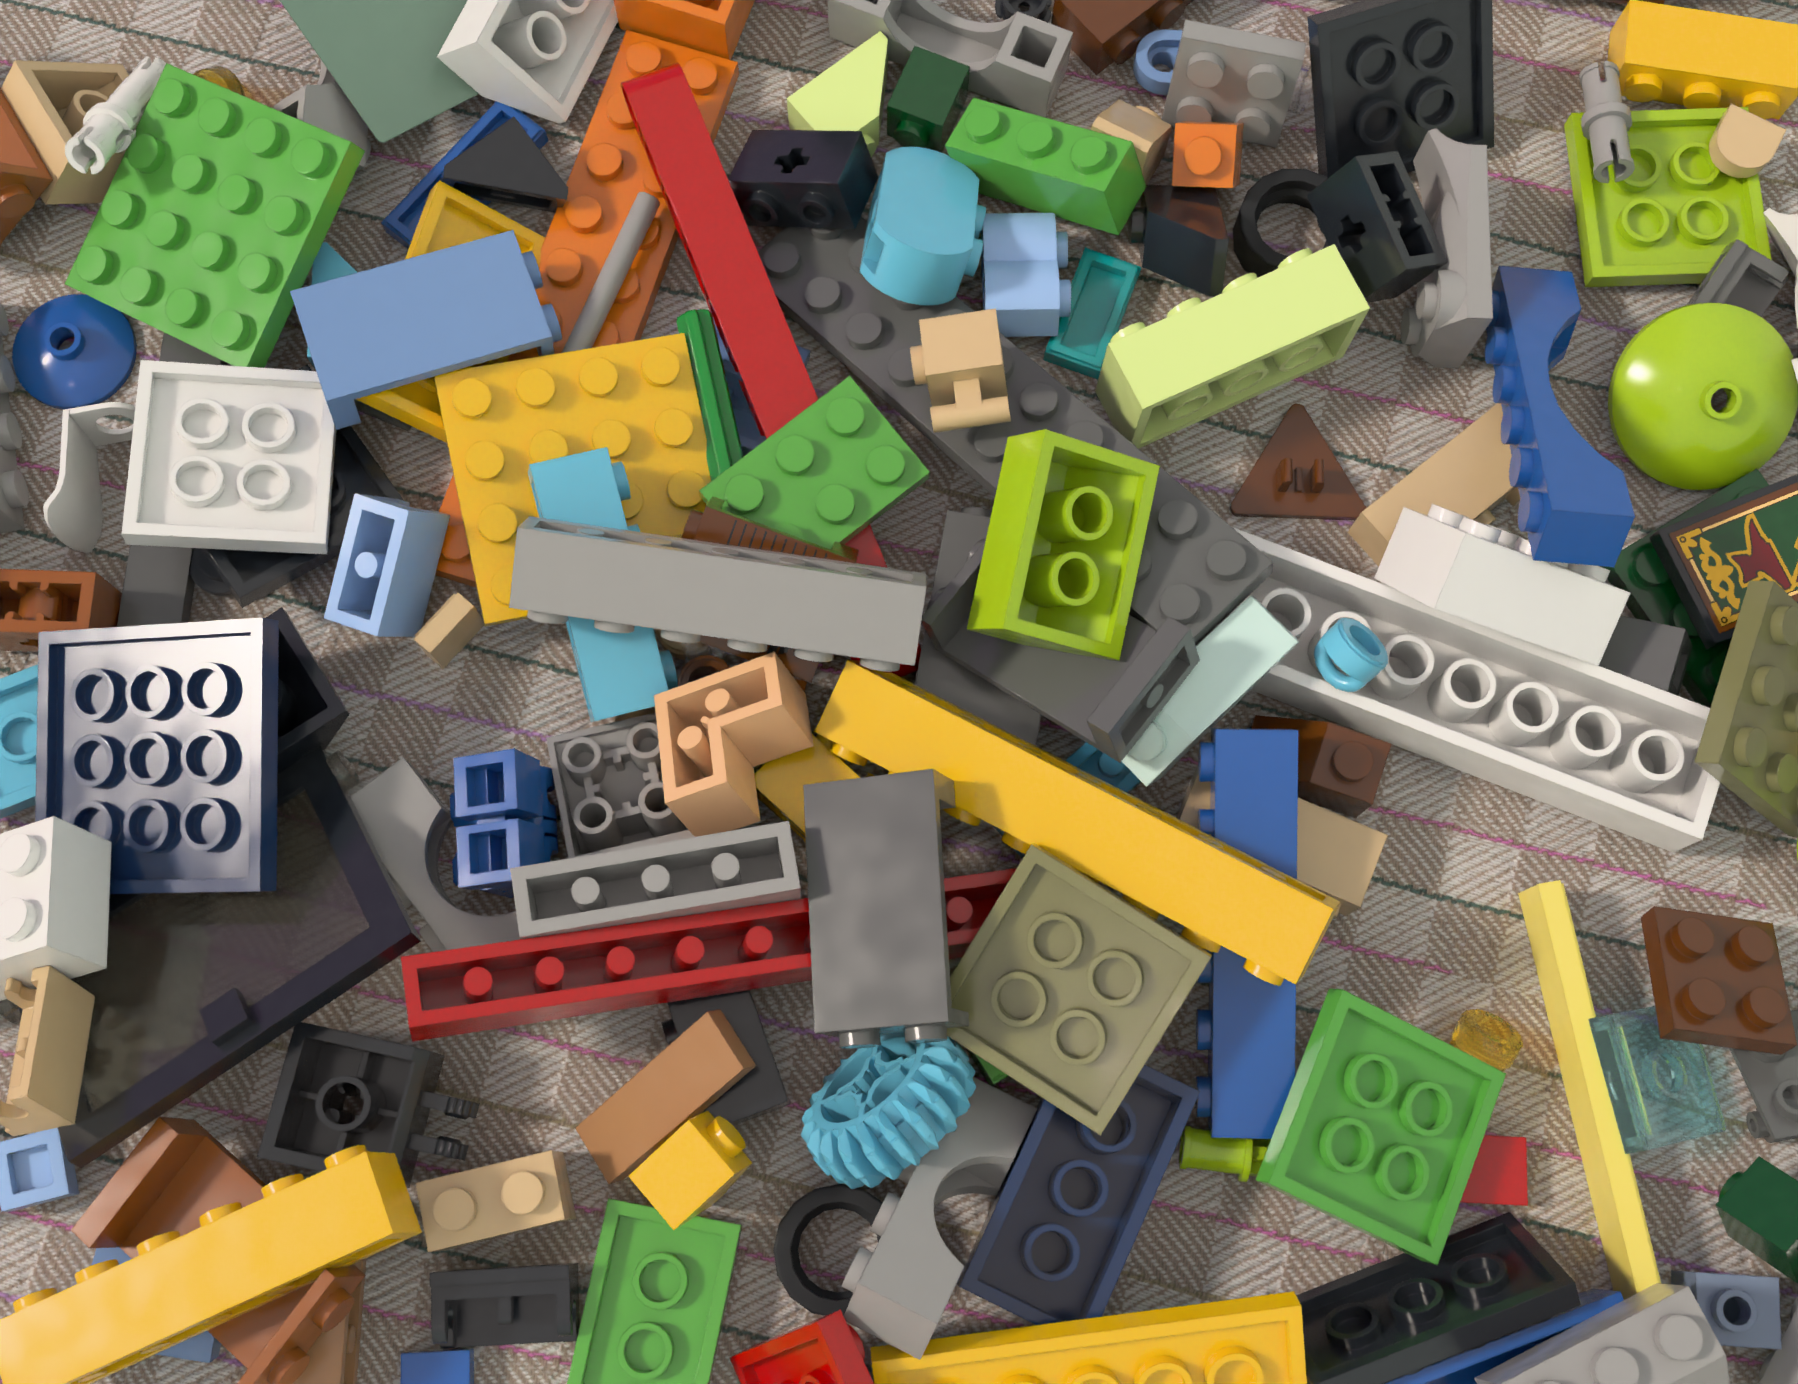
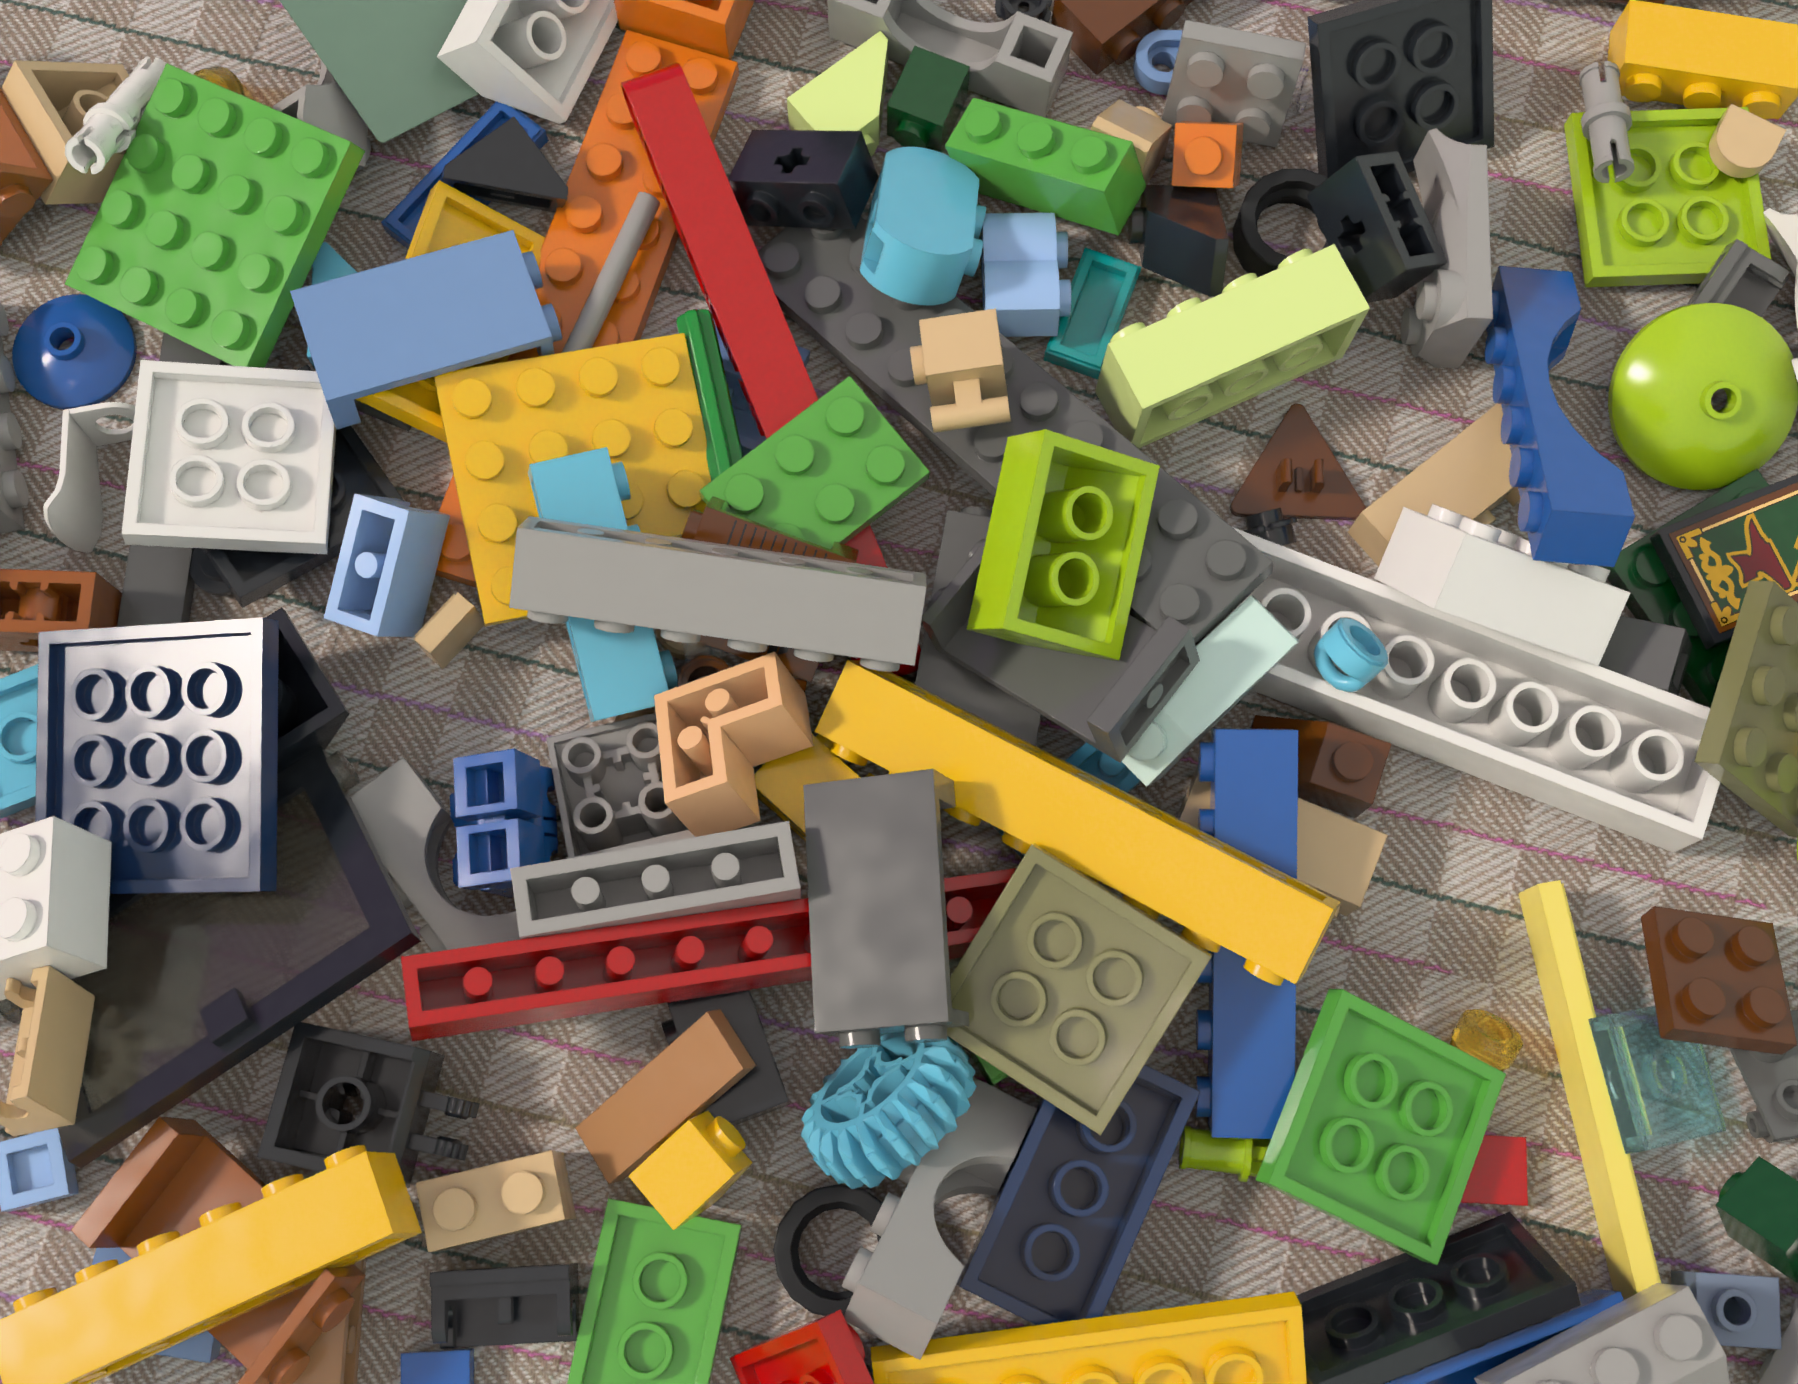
(1272, 526): none -> black plate

